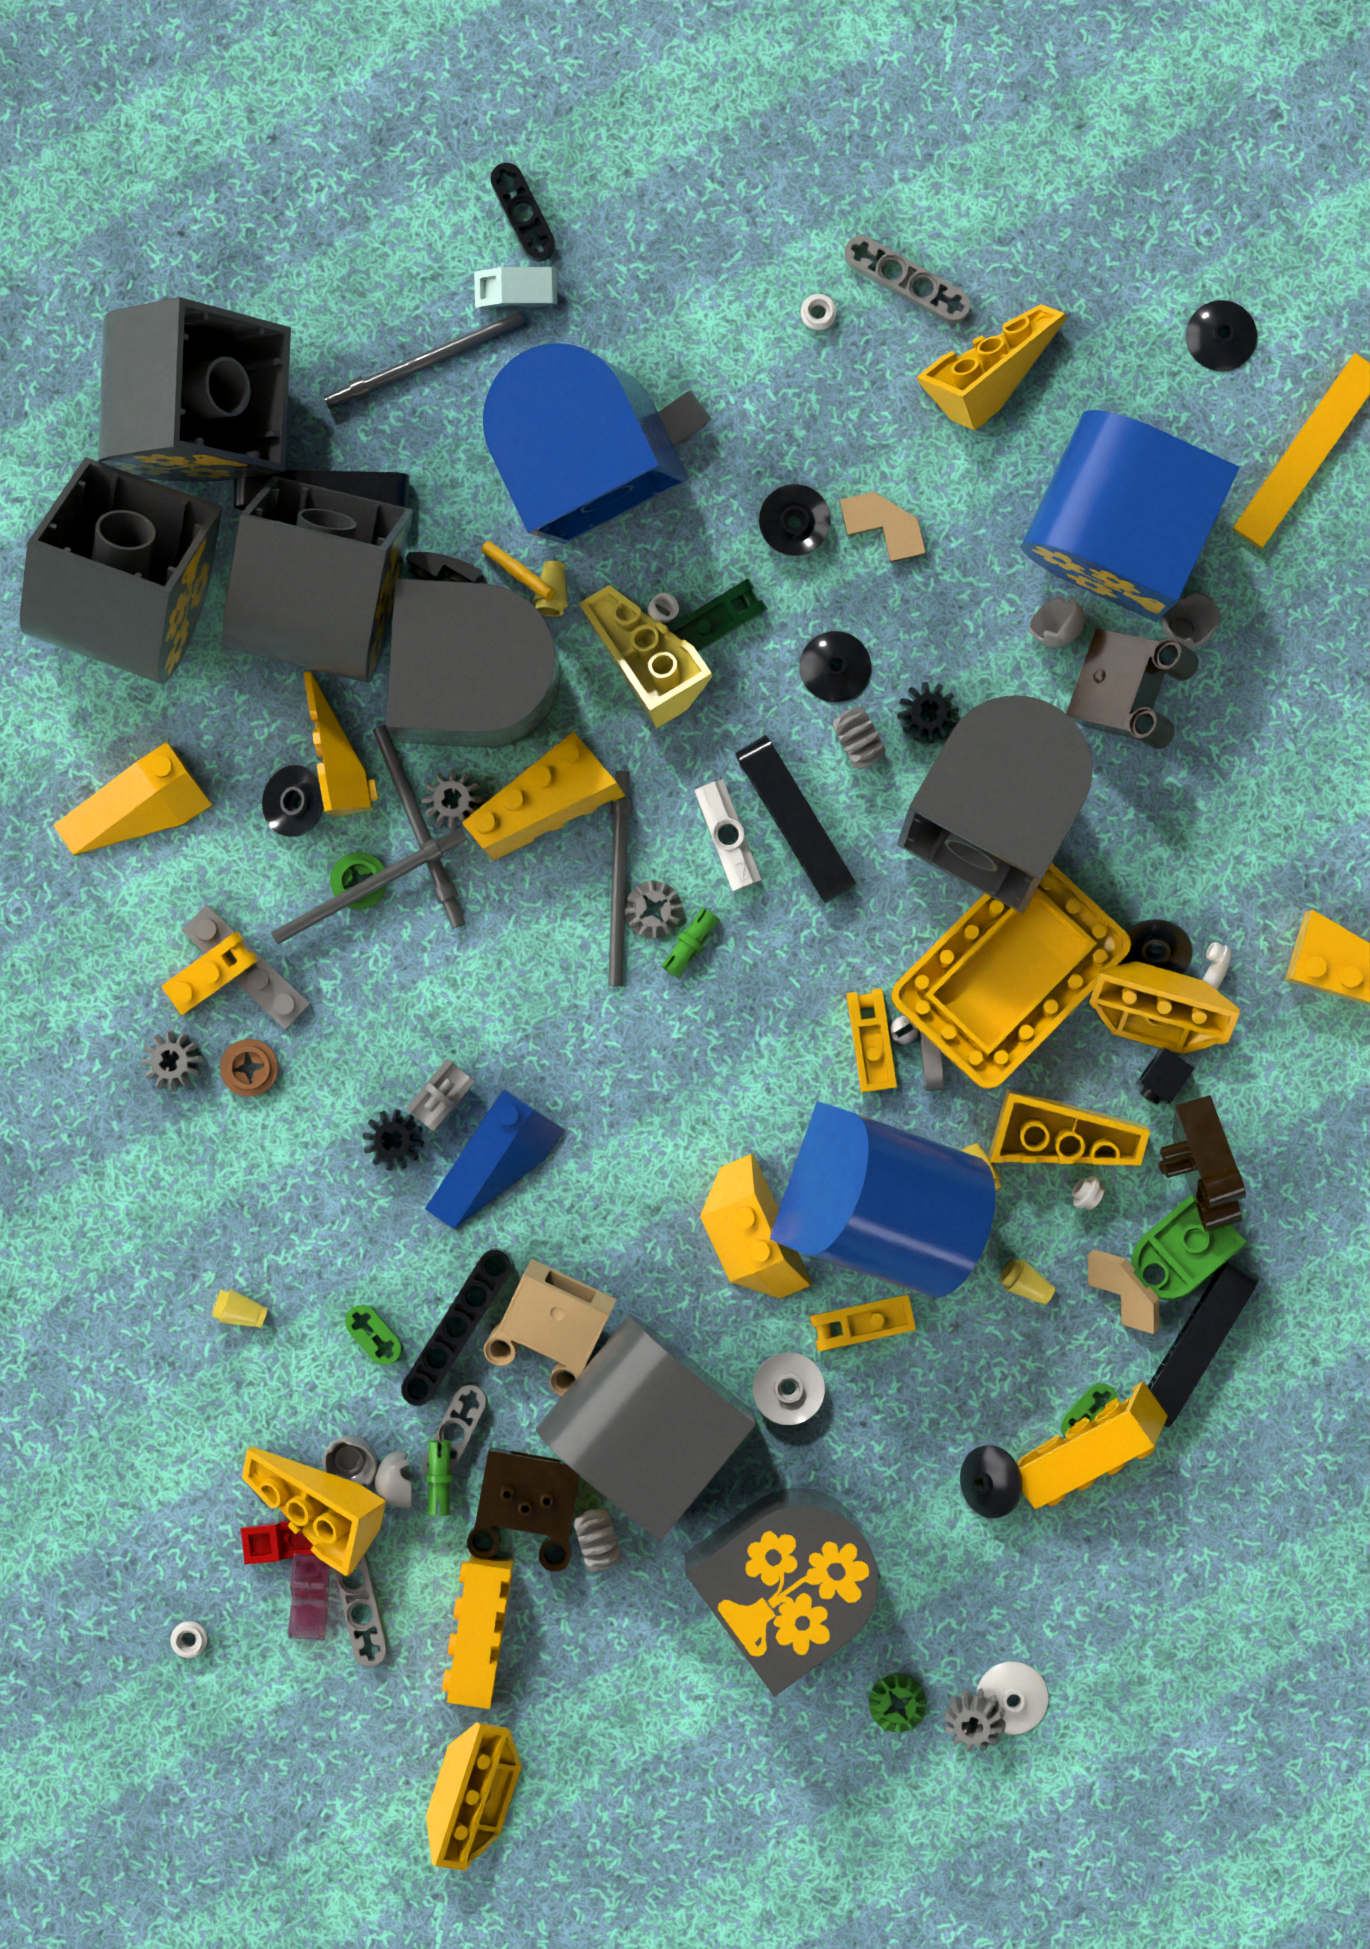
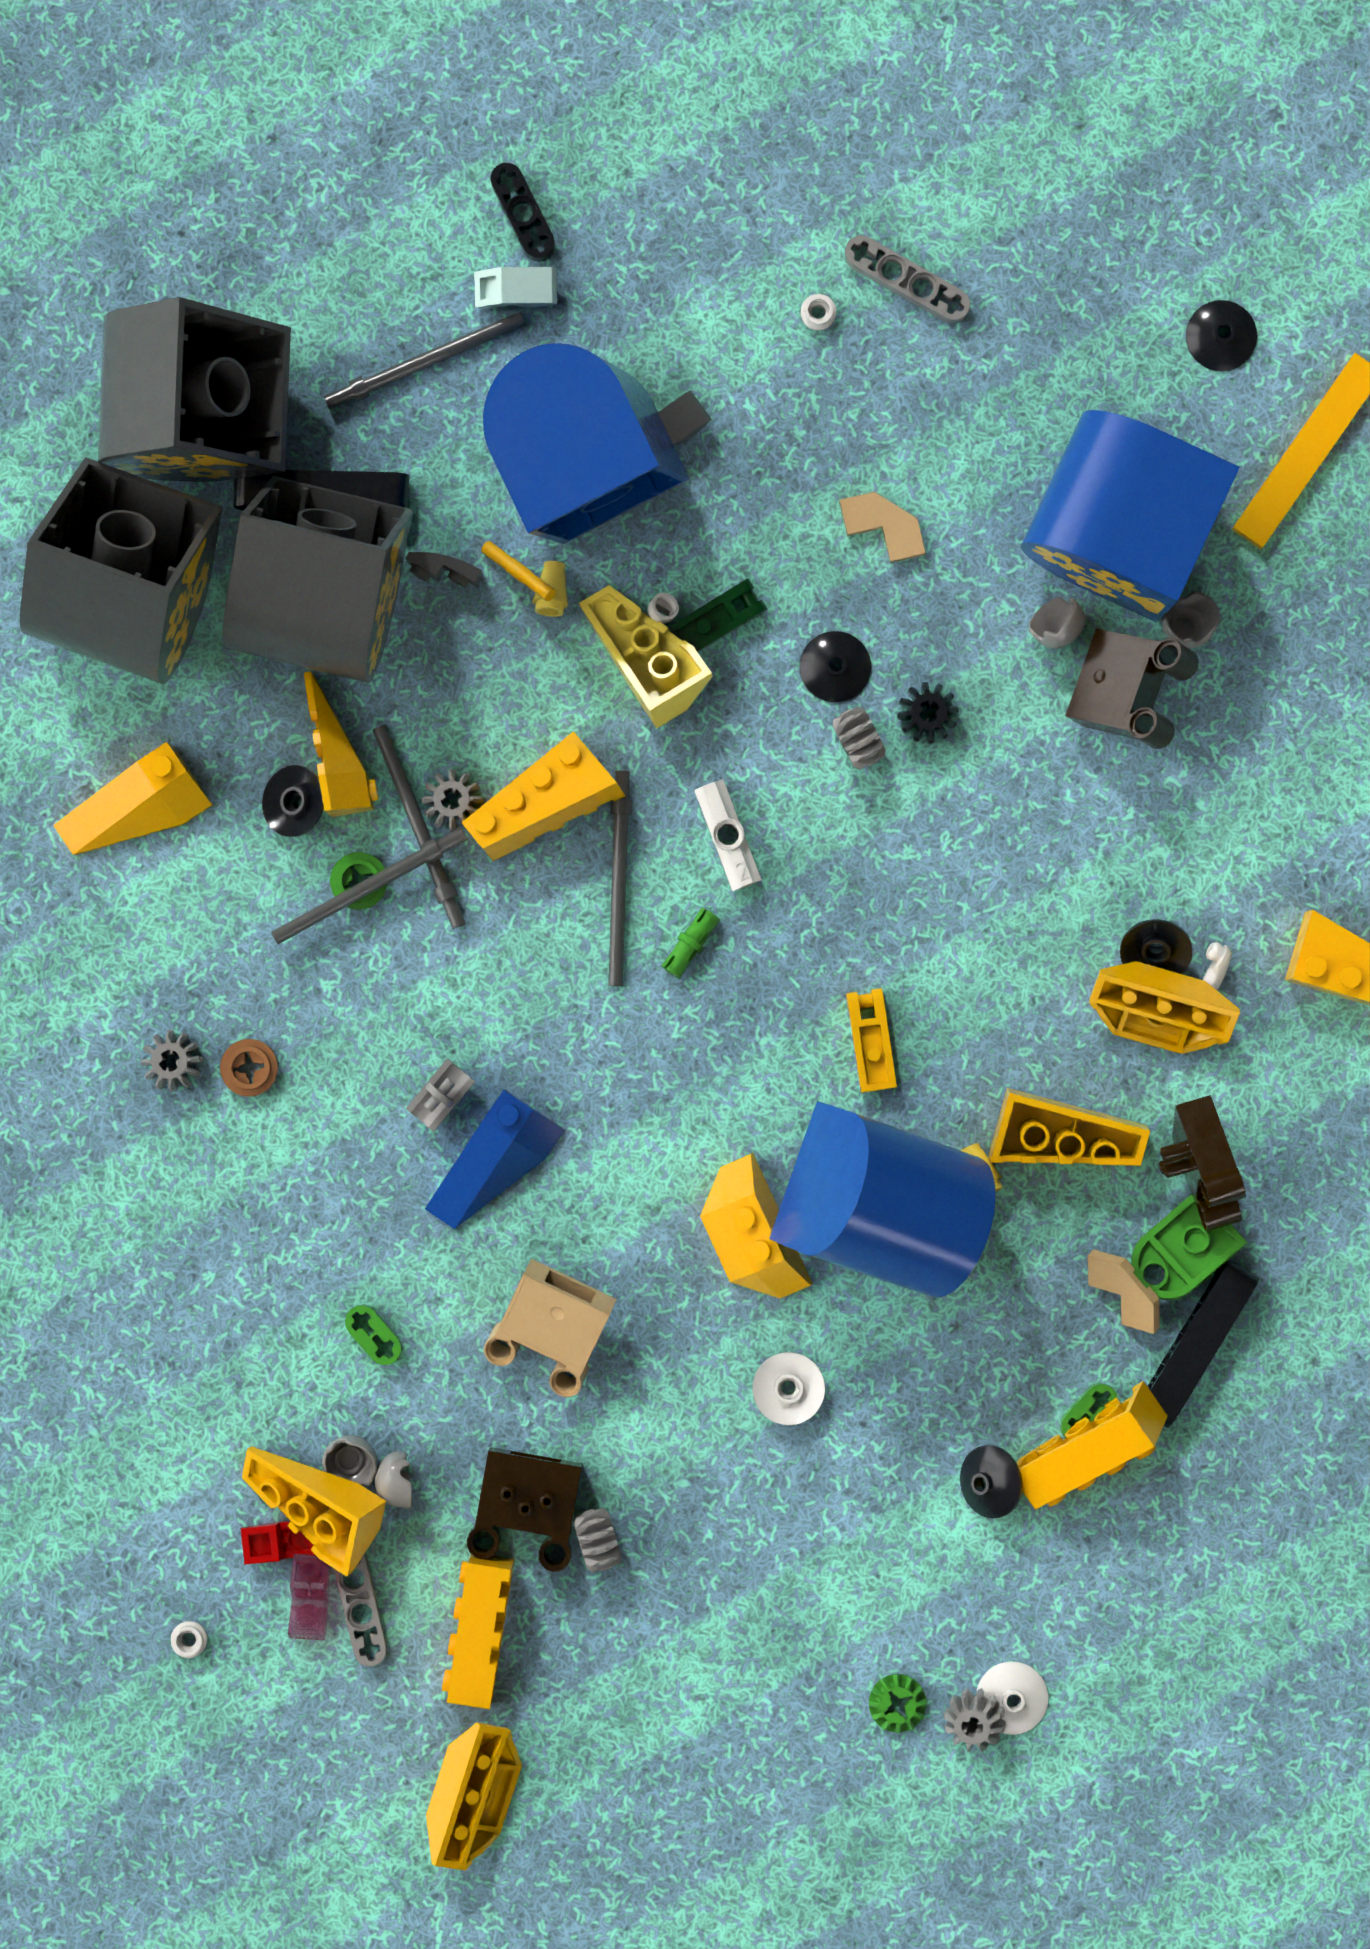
(209, 973): yellow plate -> none
(238, 1309): light yellow cone -> none
(259, 980): light grey plate -> none
(393, 1127): black gear -> none
(439, 1477): bright green pin -> none
(444, 1339): black beam -> none
(468, 665): dark grey brick -> none
(474, 1412): light grey beam -> none
(646, 1426): dark grey brick -> none
(650, 926): light grey gear -> none
(787, 1581): dark grey brick -> none
(795, 819): black beam -> none
(800, 502): black dish -> none
(864, 1322): yellow plate -> none
(898, 1024): white hinge -> none
(931, 1064): light grey beam -> none
(983, 378): yellow wedge -> none
(1001, 797): dark grey brick -> none
(1009, 977): yellow wedge -> none
(1026, 1282): light yellow cone -> none
(1088, 1193): white plate -> none
(1164, 1077): black brick -> none

